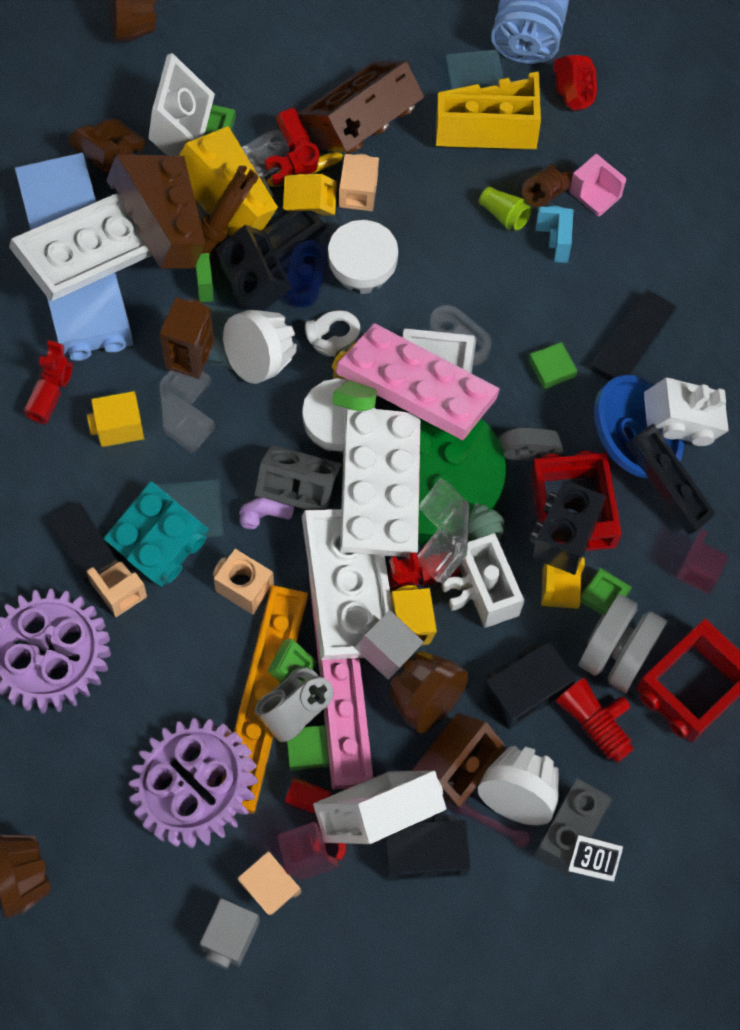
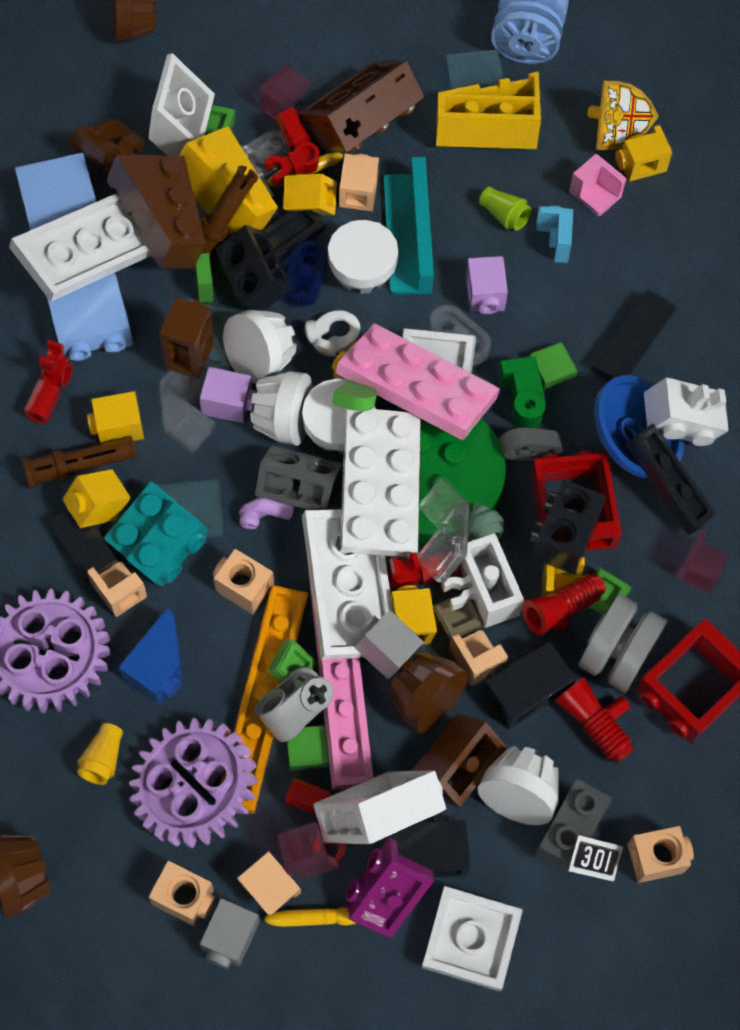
(96, 498): none -> yellow brick
(101, 755): none -> yellow cone
(123, 450): none -> reddish brown pin
(155, 661): none -> blue slope
(170, 881): none -> light nougat brick
(227, 395): none -> lavender brick
(280, 406): none -> white piece
(282, 90): none -> clear pink panel
(309, 917): none -> yellow piece
(387, 890): none -> magenta bracket
(410, 224): none -> teal panel
(458, 621): none -> dark tan tile
(472, 938): none -> white plate
(477, 655): none -> light nougat panel
(486, 284): none -> lavender brick
(520, 838): clear pink hinge -> none
(526, 390): none -> green leg
(546, 186): reddish brown hinge -> none
(556, 608): none -> red piece
(576, 81): red rock -> none
(621, 115): none -> shield
(644, 155): none -> yellow brick
(646, 864): none -> light nougat brick

